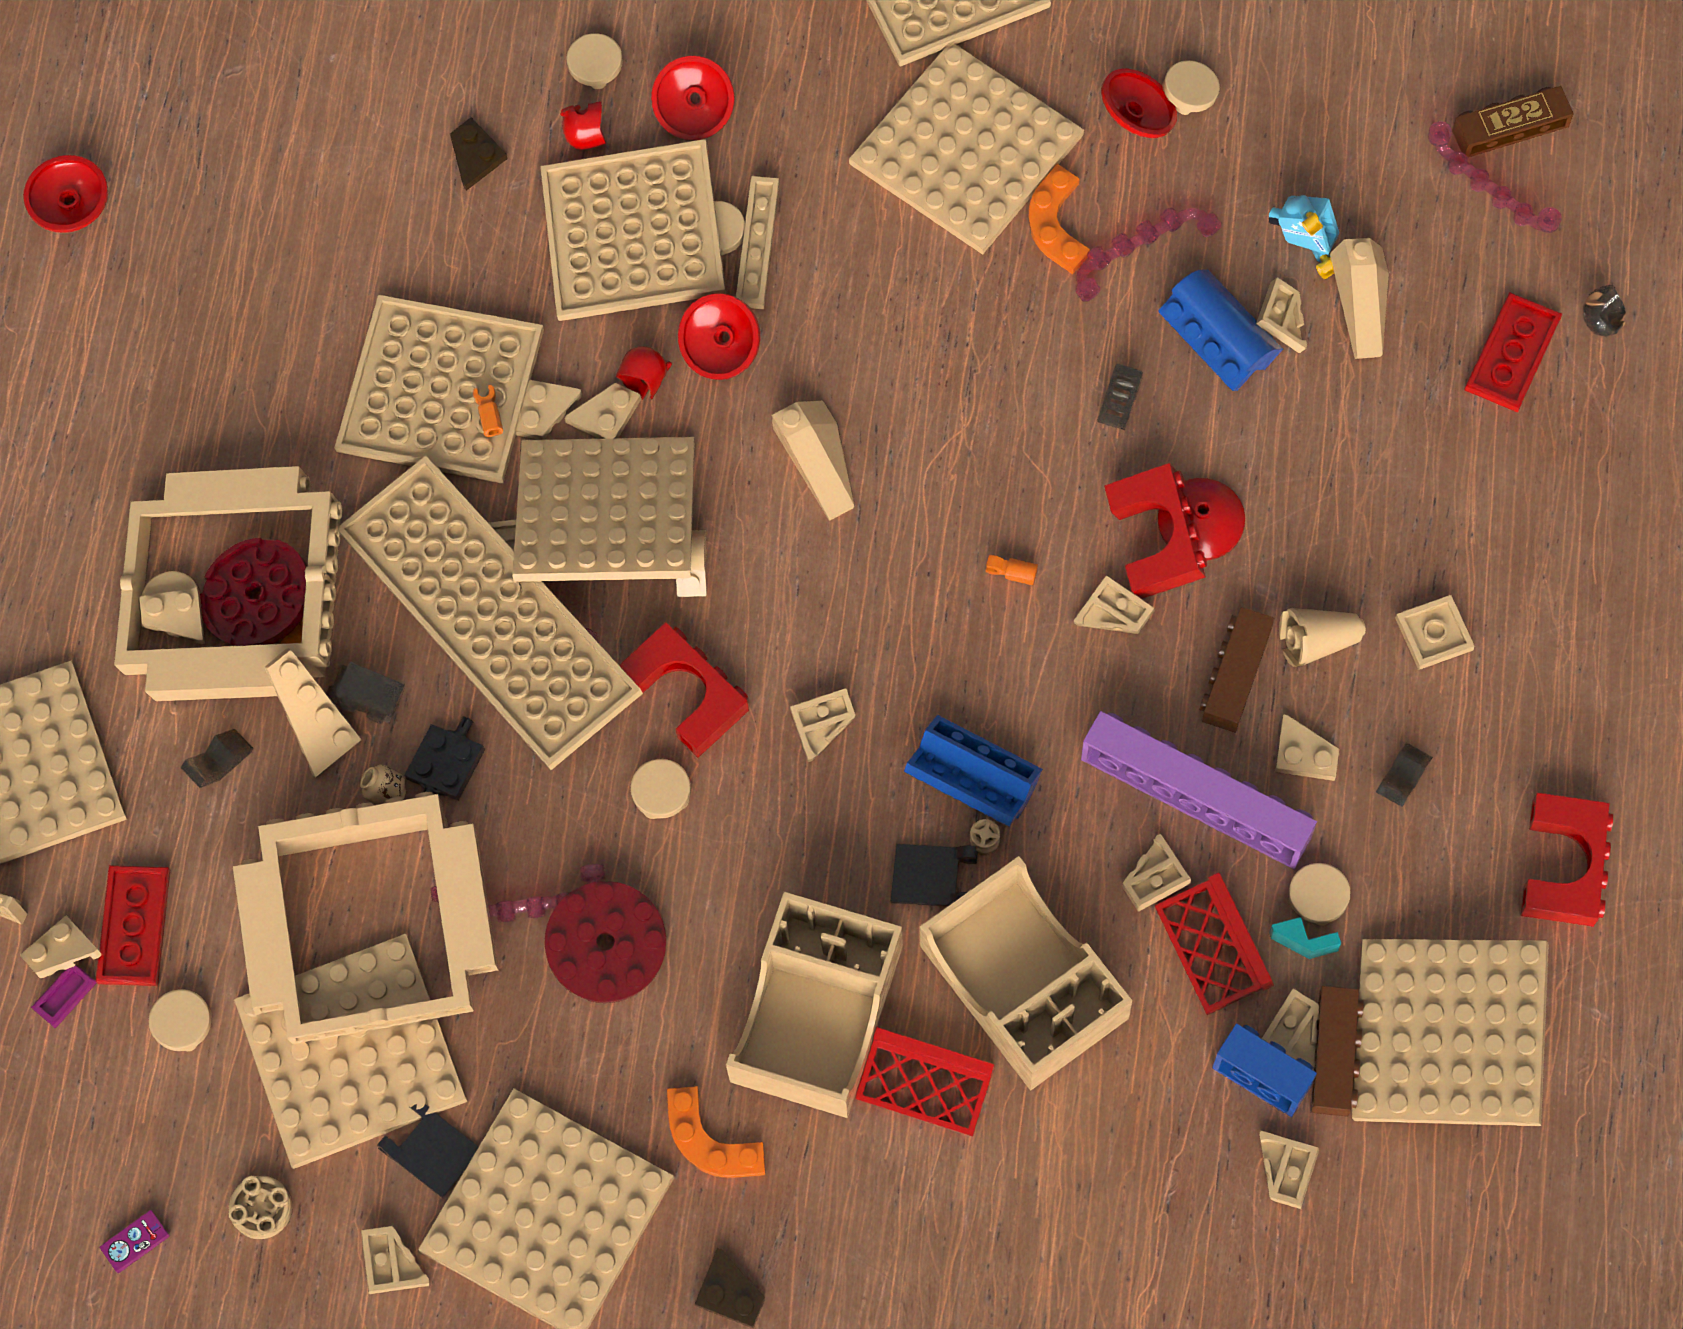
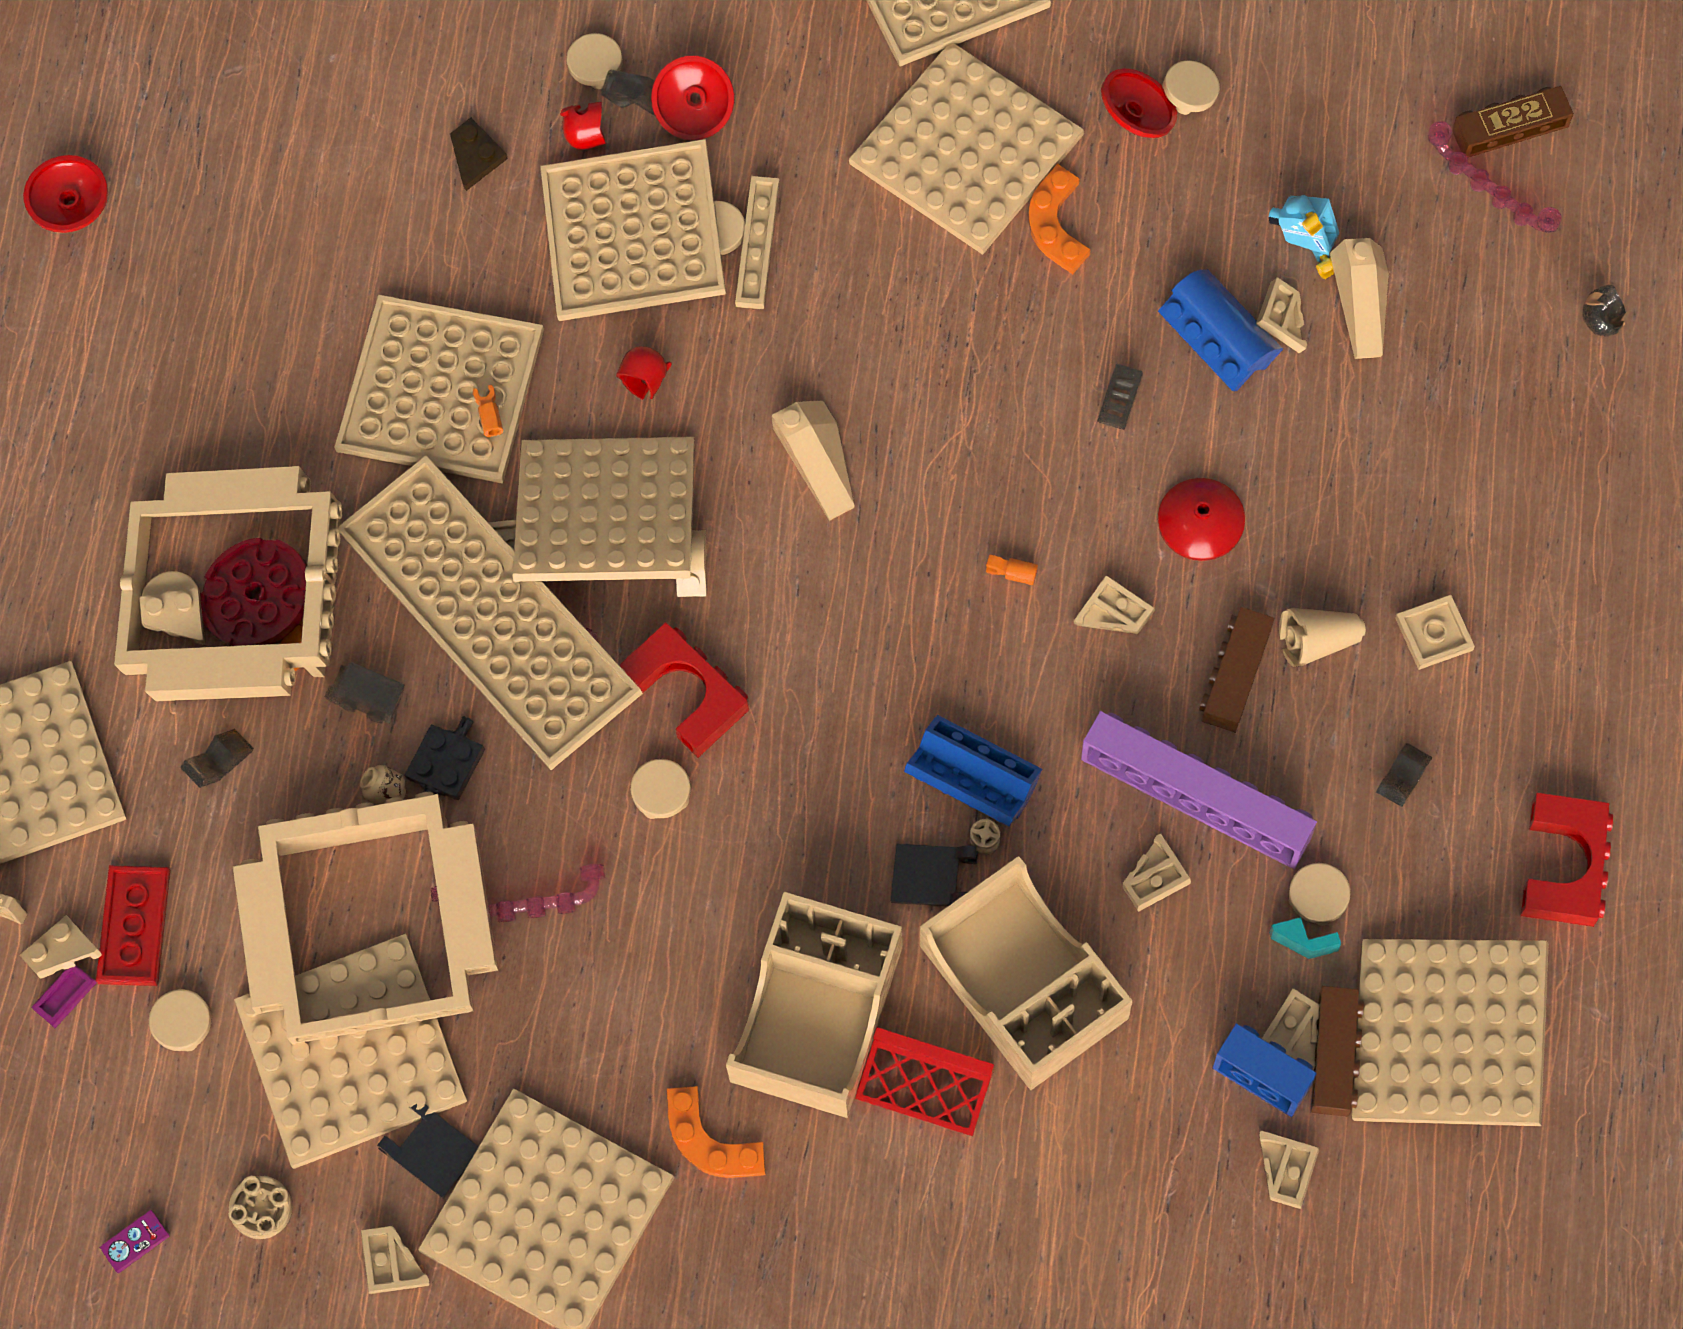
(314, 718): tan wing -> none
(544, 407): tan wing -> none
(600, 973): dark red plate -> none
(606, 412): tan wing -> none
(628, 89): none -> clear smoke slope
(702, 336): red dish -> none
(729, 1292): dark brown wing -> none
(822, 720): tan wing -> none
(1147, 233): clear pink bar -> none
(1180, 560): red arch -> none
(1238, 933): red fence -> none
(1305, 752): tan wing -> none
(1513, 352): red tile -> none

